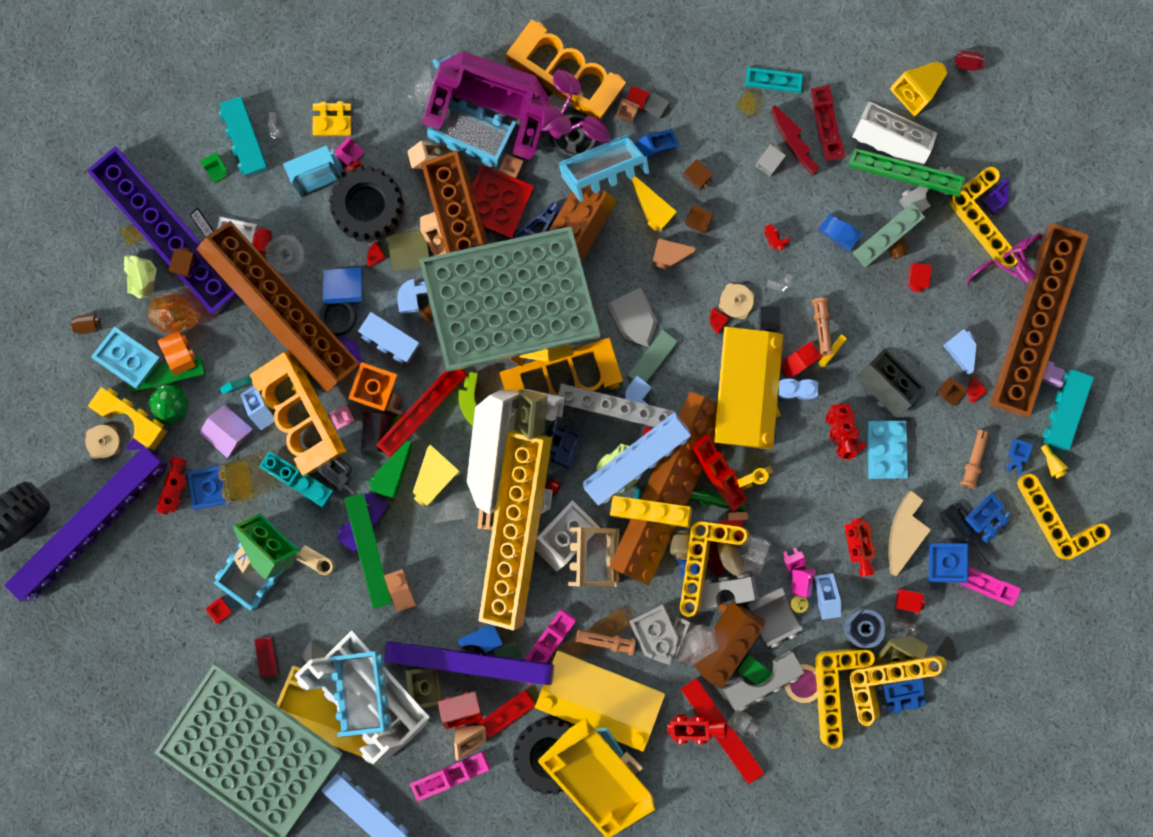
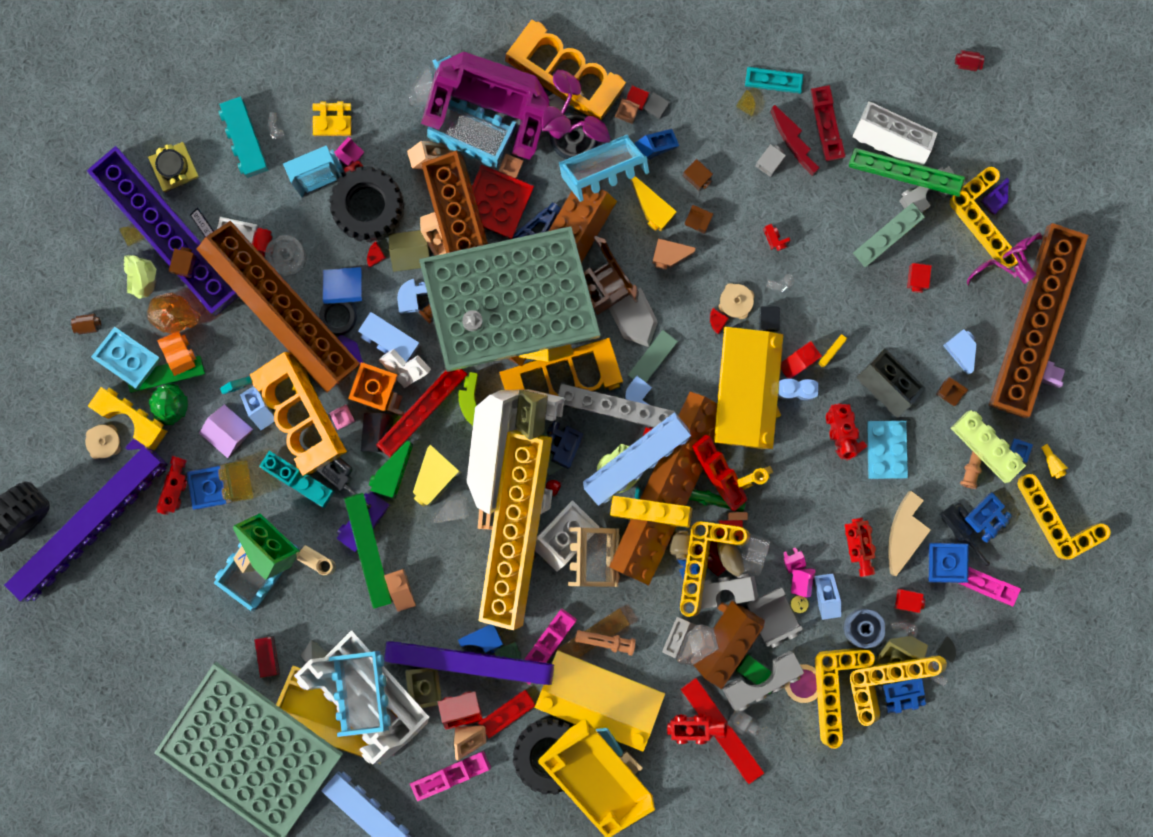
(170, 164): none -> piece
(215, 167): green panel -> none
(219, 610): red tile -> none
(408, 371): none -> white plate
(472, 320): none -> light grey tile
(609, 282): none -> reddish brown piece
(656, 634): light grey tile -> none
(822, 319): nougat pin -> none
(840, 232): blue arch -> none
(899, 248): reddish brown brick -> none
(918, 86): yellow slope -> none
(975, 390): red tile -> none
(988, 446): none -> yellowish green brick
(1067, 409): teal brick -> none

